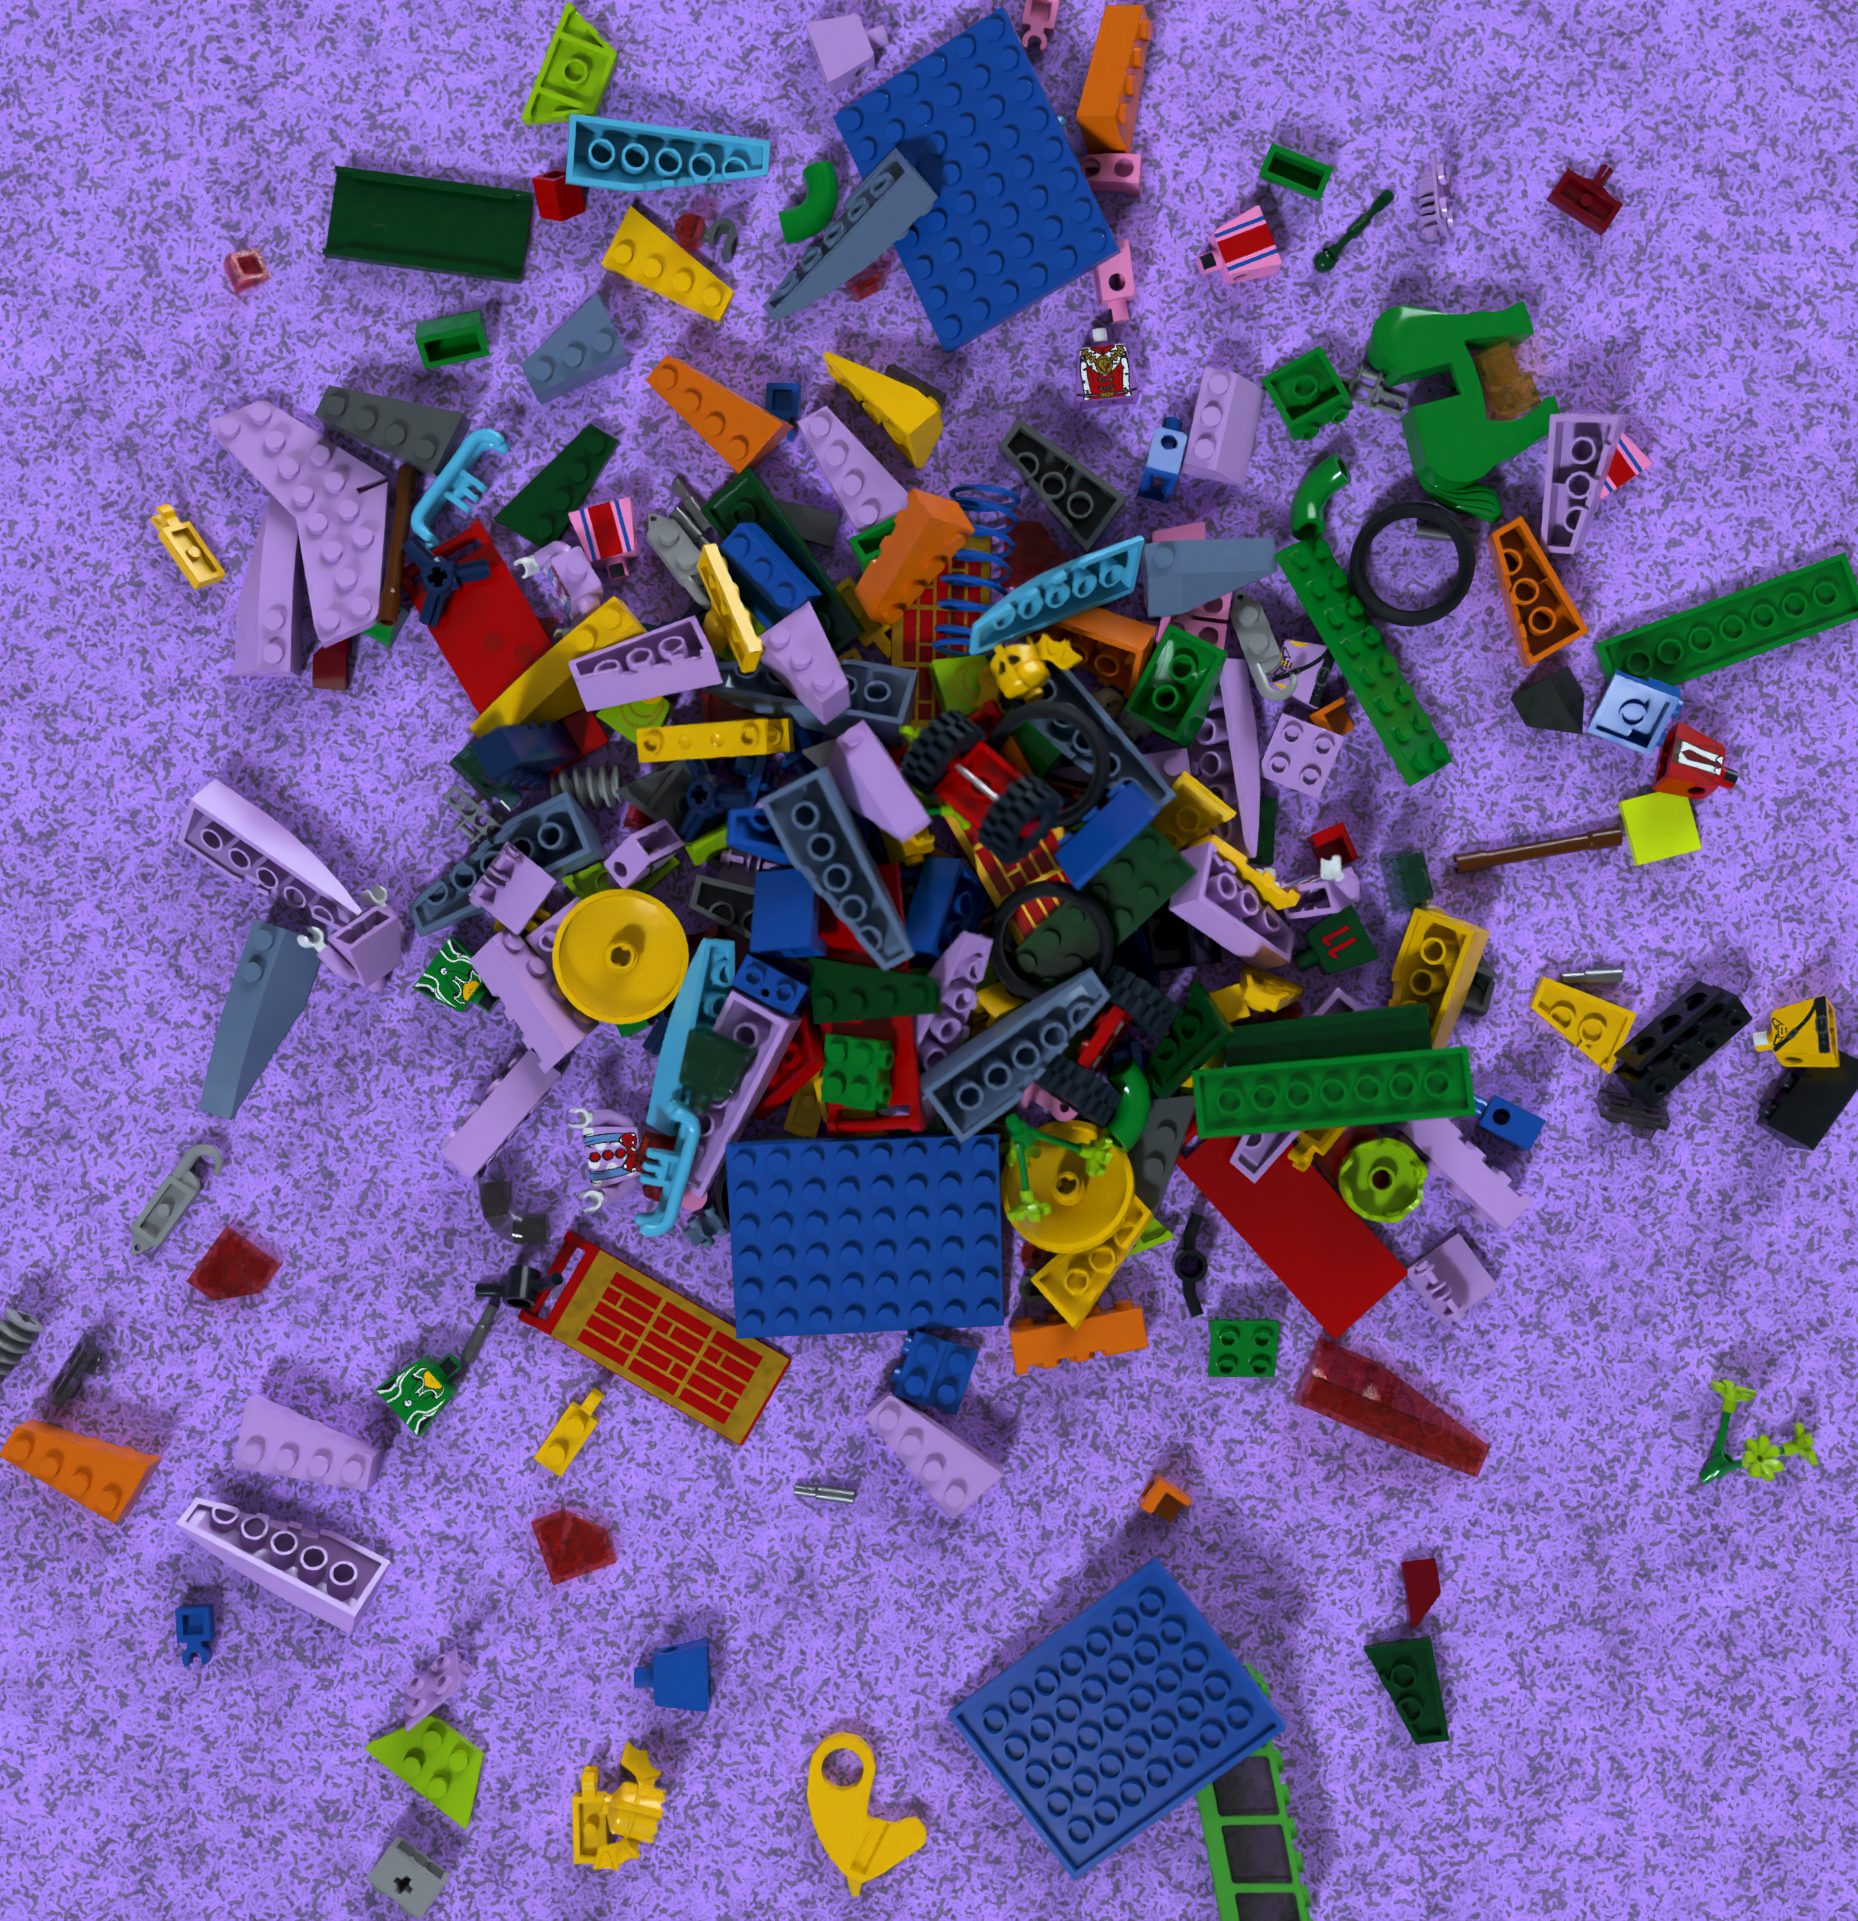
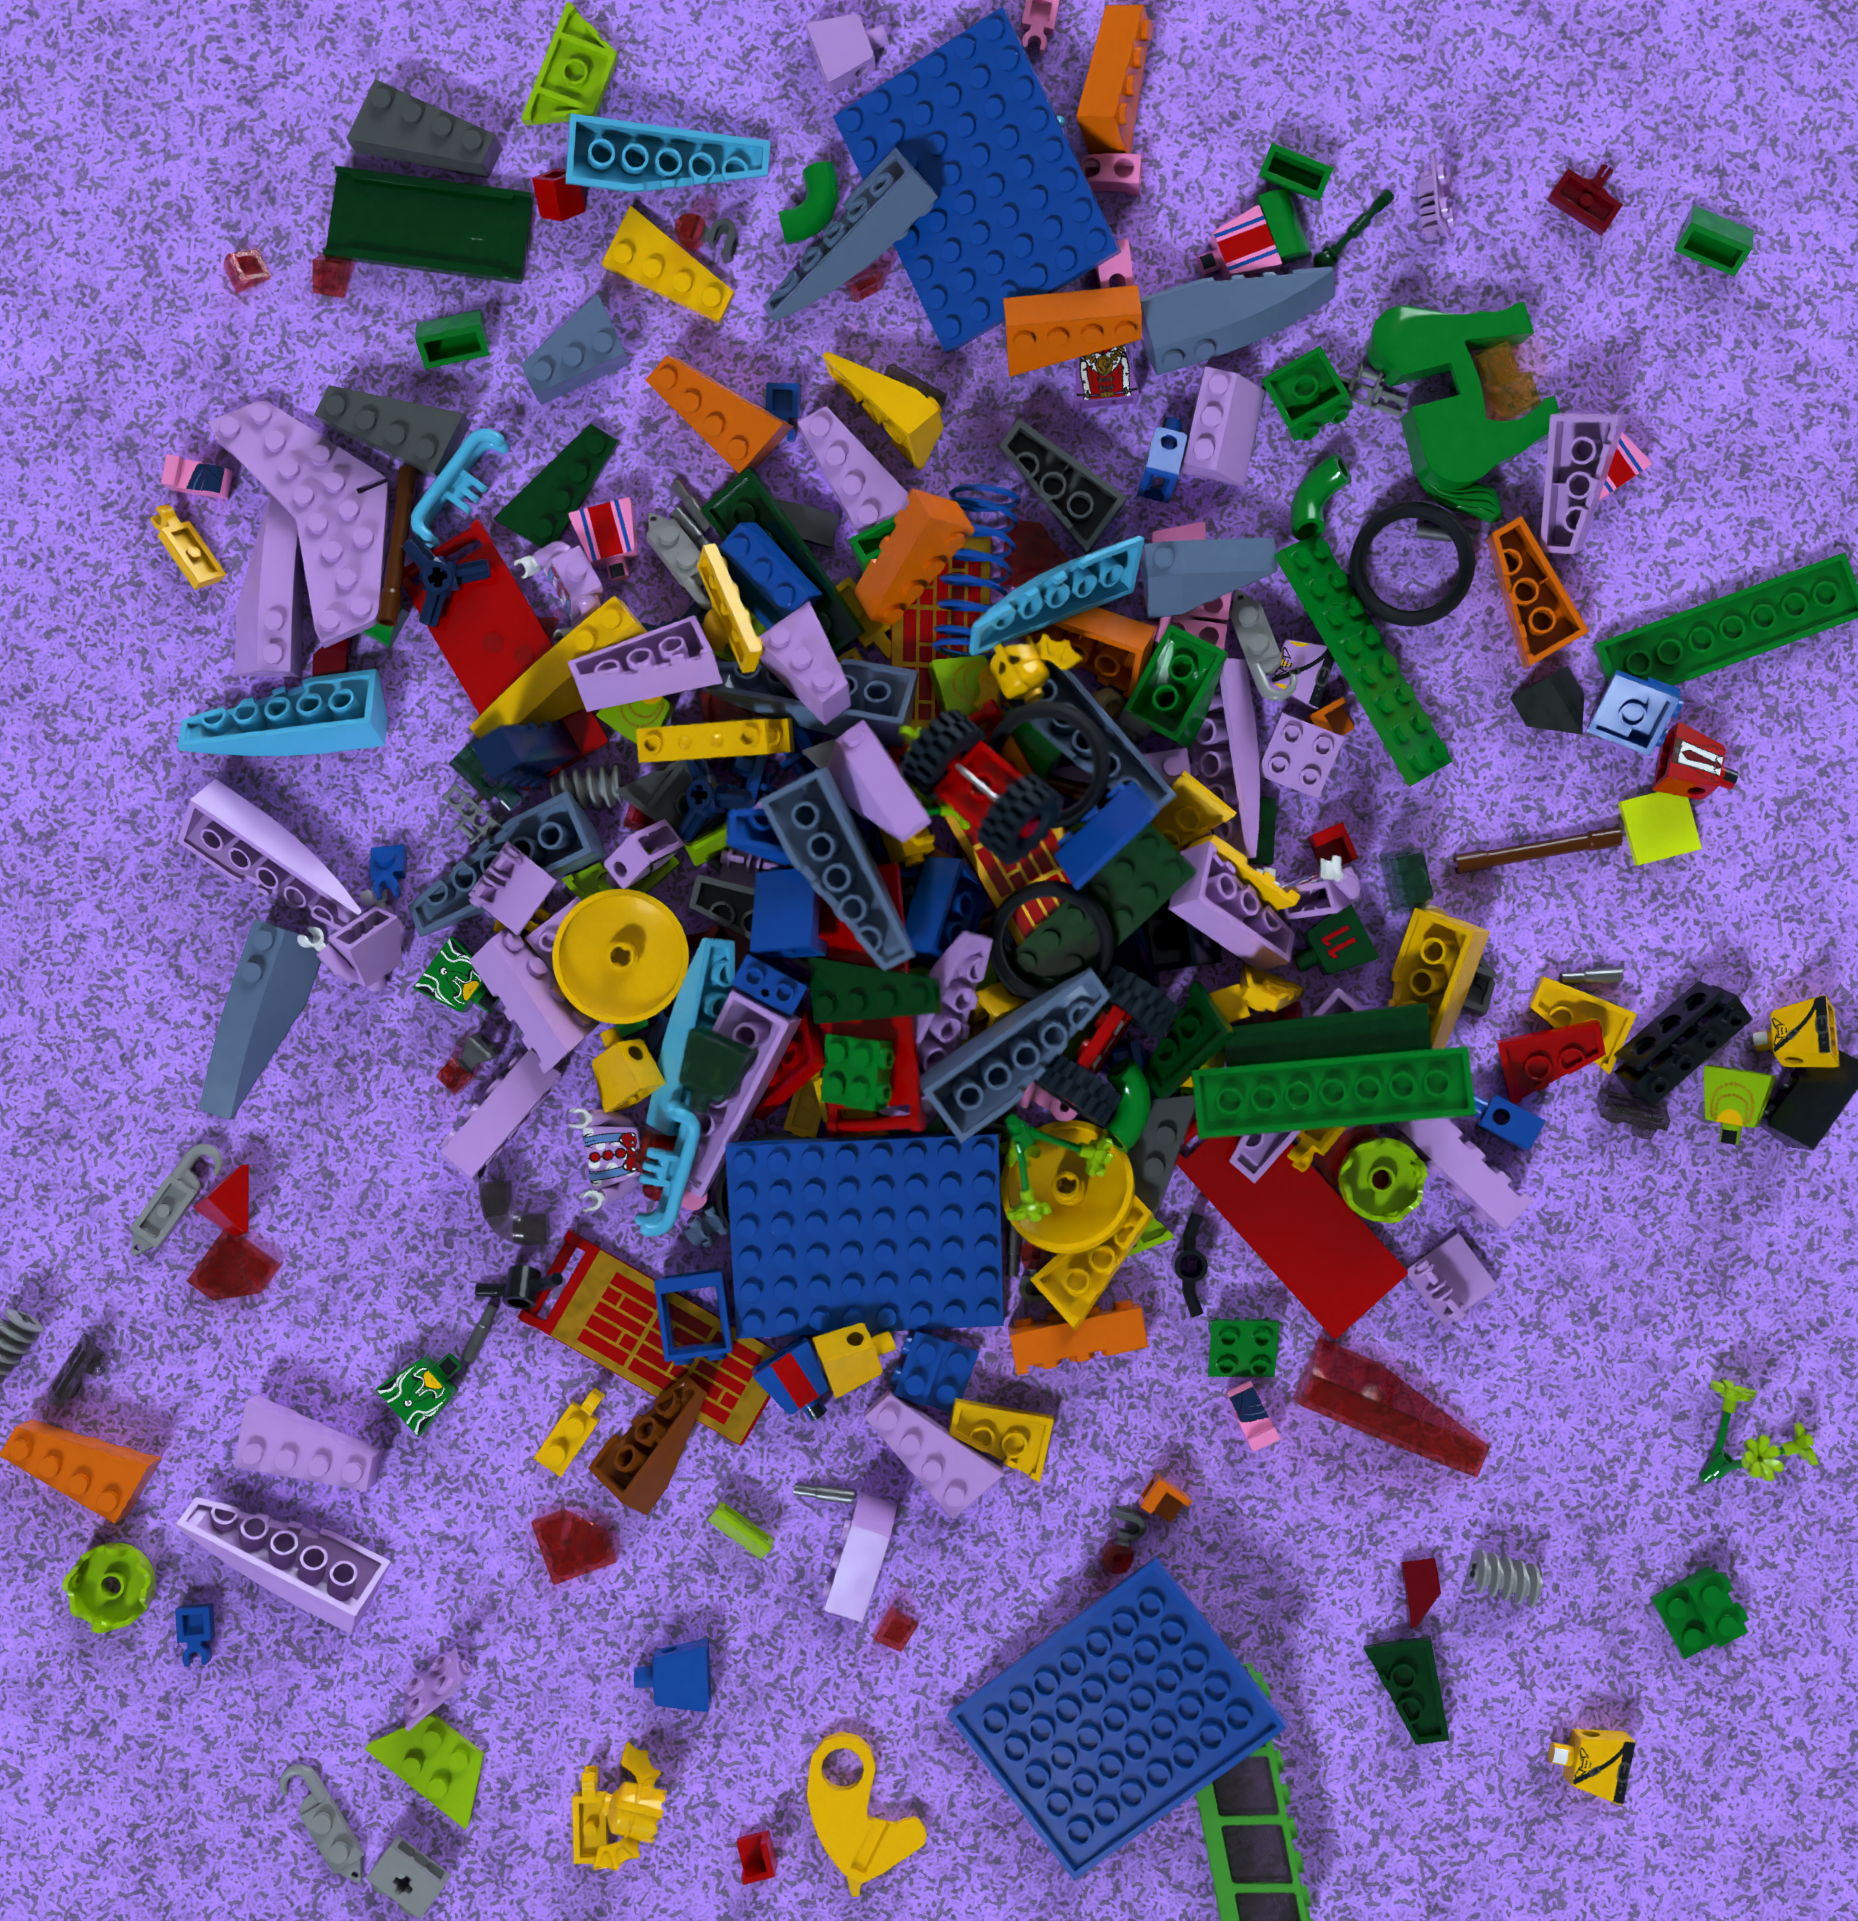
(88, 1589): none -> lime plate
(196, 477): none -> bright pink leg
(228, 1202): none -> red slope
(314, 718): none -> medium azure wedge
(326, 1824): none -> light grey plate
(330, 276): none -> clear red slope
(387, 866): none -> blue plate
(415, 132): none -> dark grey wedge
(459, 1071): none -> leg
(624, 1072): none -> yellow torso
(646, 1456): none -> dark orange wedge
(687, 1281): none -> blue window
(741, 1530): none -> lime slope
(757, 1857): none -> red panel
(794, 1379): none -> torso
(851, 1356): none -> yellow torso
(860, 1558): none -> lavender wedge
(895, 1629): none -> clear red slope
(1006, 1433): none -> yellow wing
(1013, 1249): none -> flat silver pin
(1069, 325): none -> orange wedge
(1118, 1552): none -> leg
(1225, 315): none -> sand blue wedge
(1252, 1416): none -> leg
(1284, 225): none -> green brick
(1504, 1575): none -> light grey piece
(1544, 1056): none -> red wing
(1596, 1761): none -> yellow torso
(1700, 1612): none -> green plate
(1714, 240): none -> green brick
(1735, 1099): none -> lime torso

